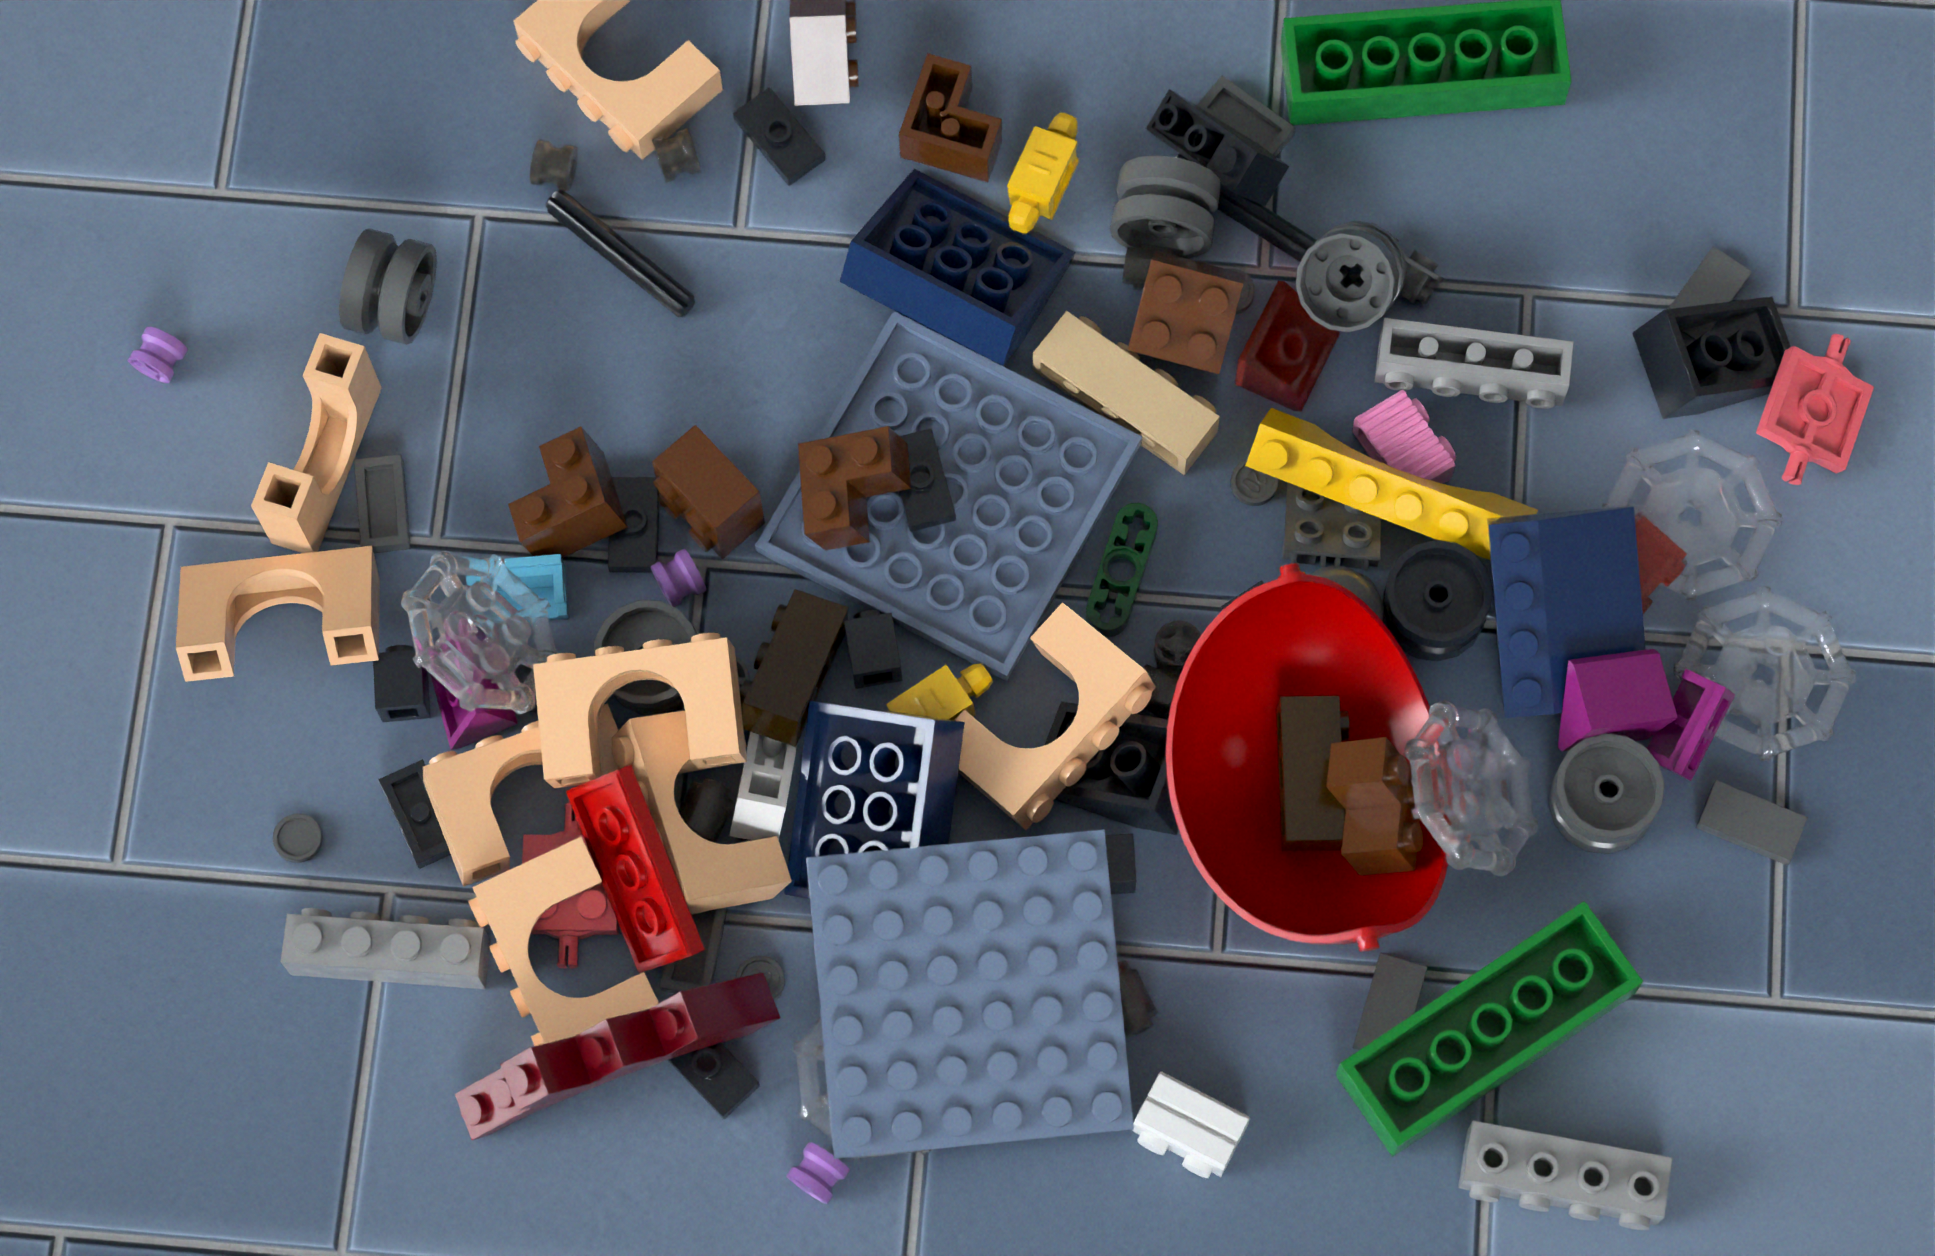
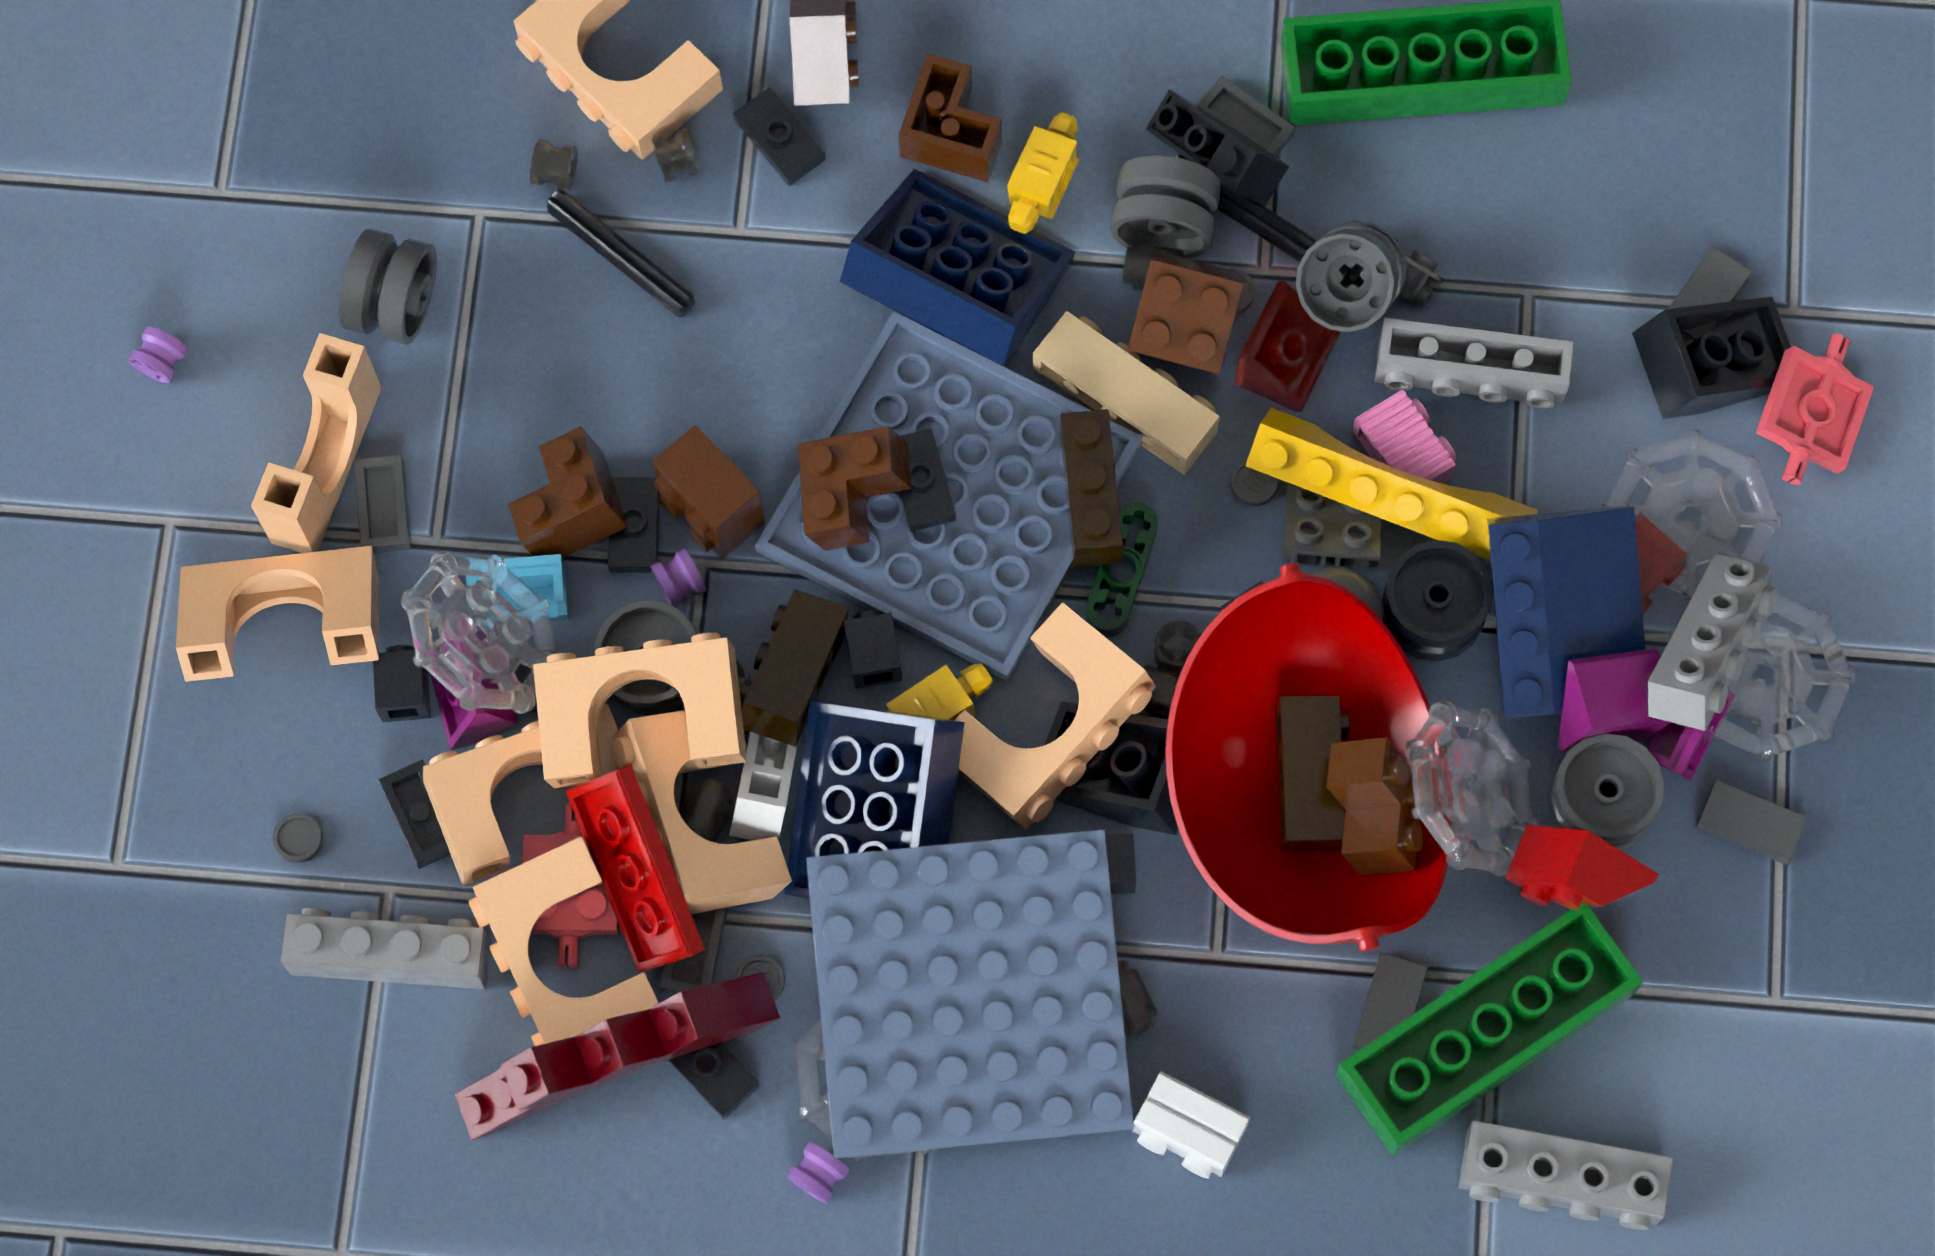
(1091, 488): none -> dark brown brick
(1574, 868): none -> red slope
(1711, 642): none -> light grey brick

